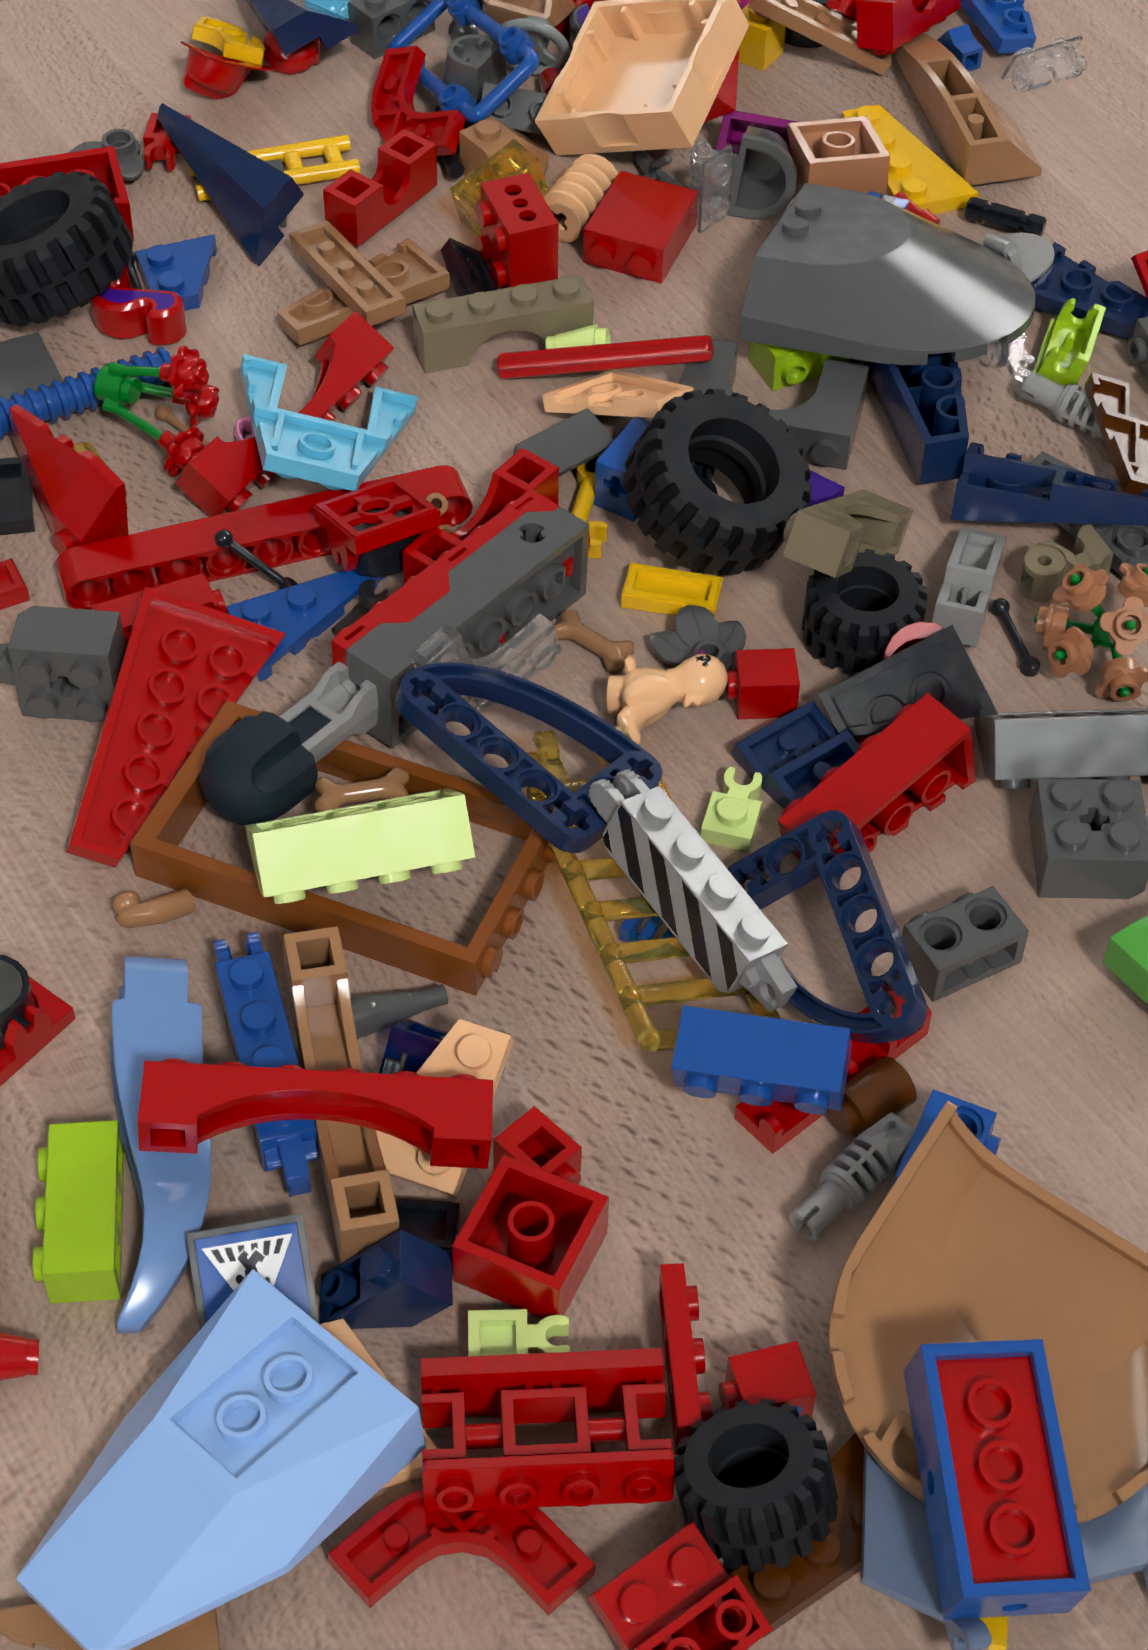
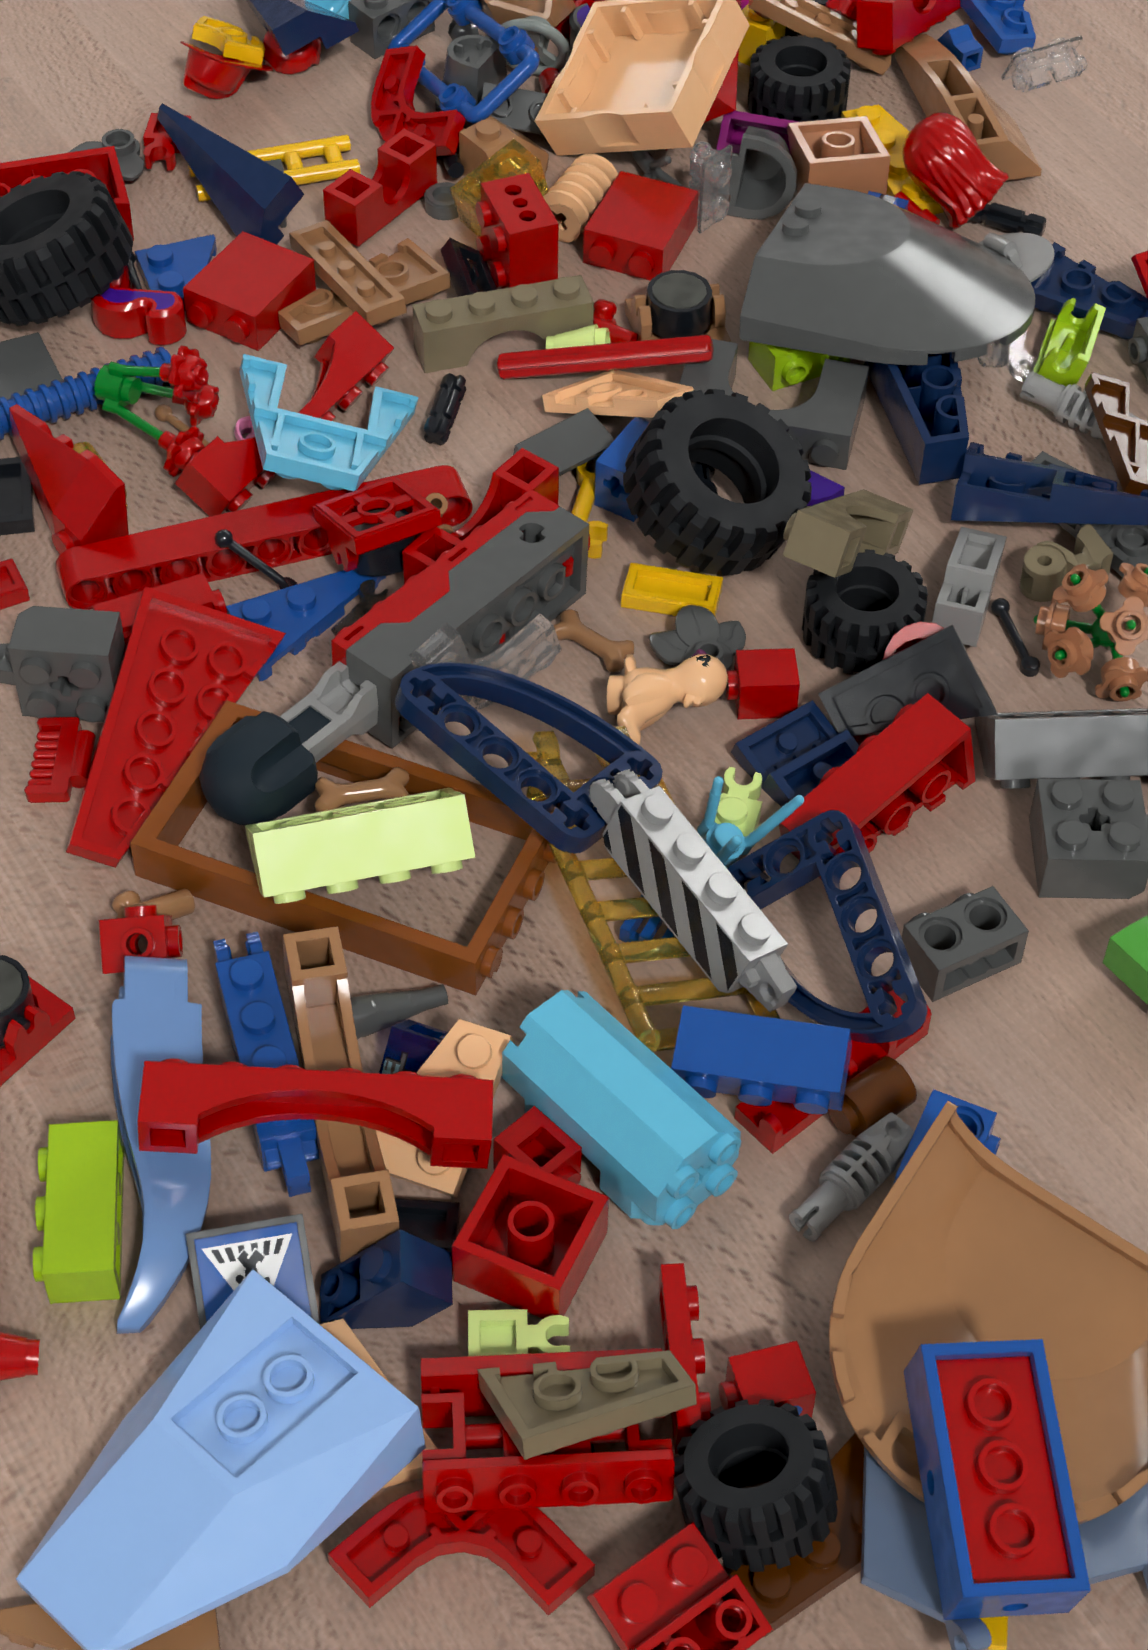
(61, 759): none -> red piece
(121, 937): none -> red brick
(247, 288): none -> red brick
(439, 202): none -> dark grey tile
(444, 409): none -> black axle
(571, 1406): none -> dark tan wing
(604, 318): none -> red arm
(628, 1110): none -> medium azure brick
(678, 306): none -> piece
(726, 838): none -> medium azure plant
(799, 79): none -> black tyre
(951, 167): none -> red piece

